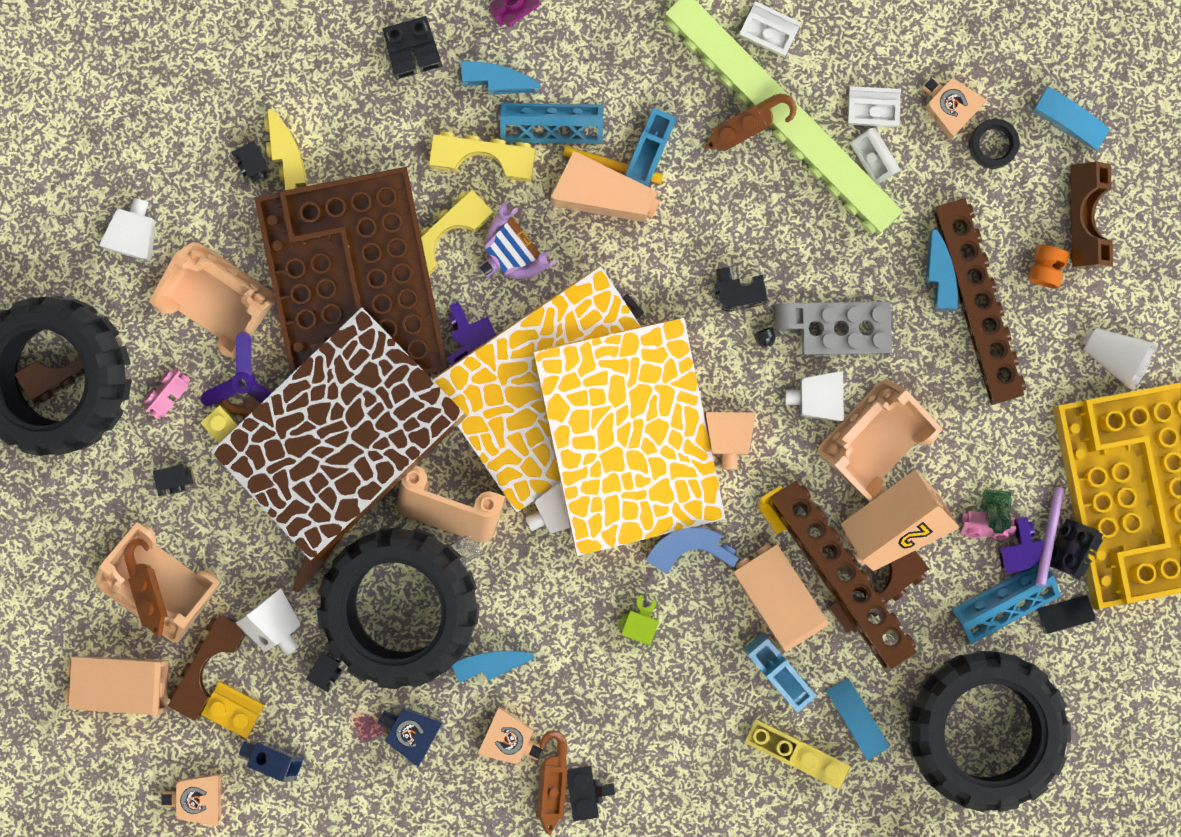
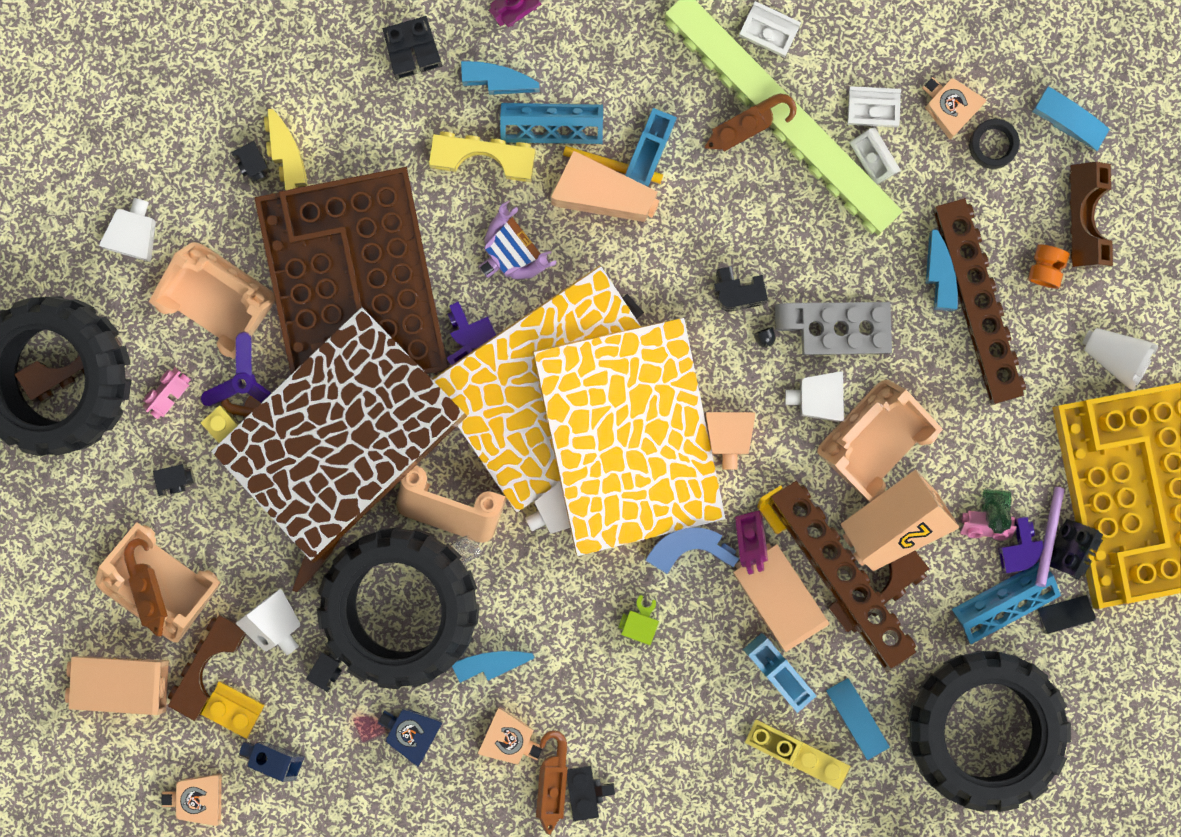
(468, 213): light yellow arch -> none
(751, 541): none -> magenta hinge

